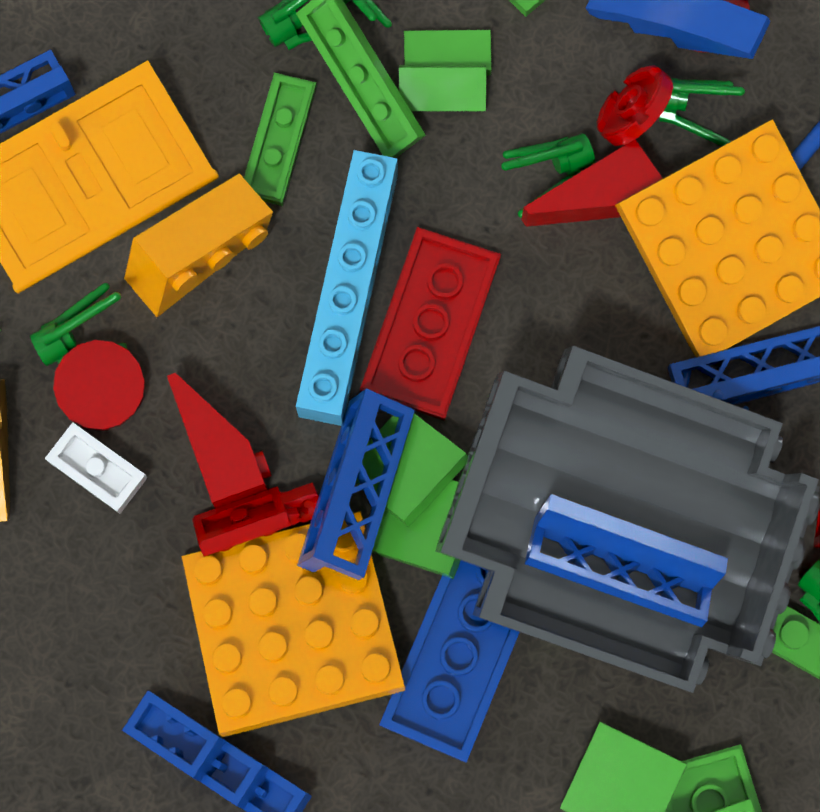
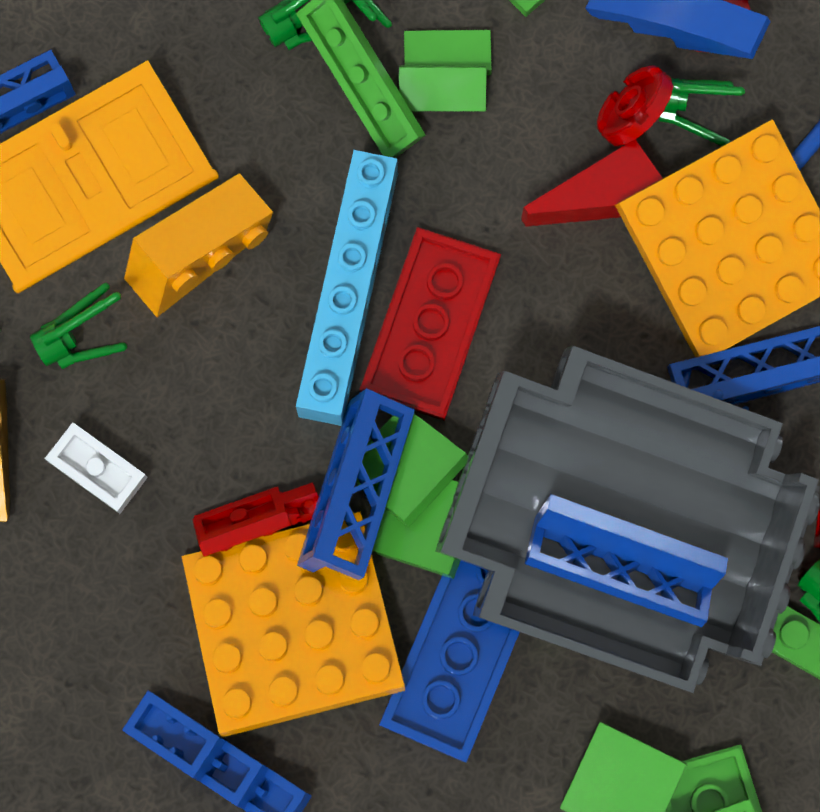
(99, 385): red tile -> none
(222, 452): red slope -> none
(279, 137): bright green tile -> none
(567, 156): green plant -> none

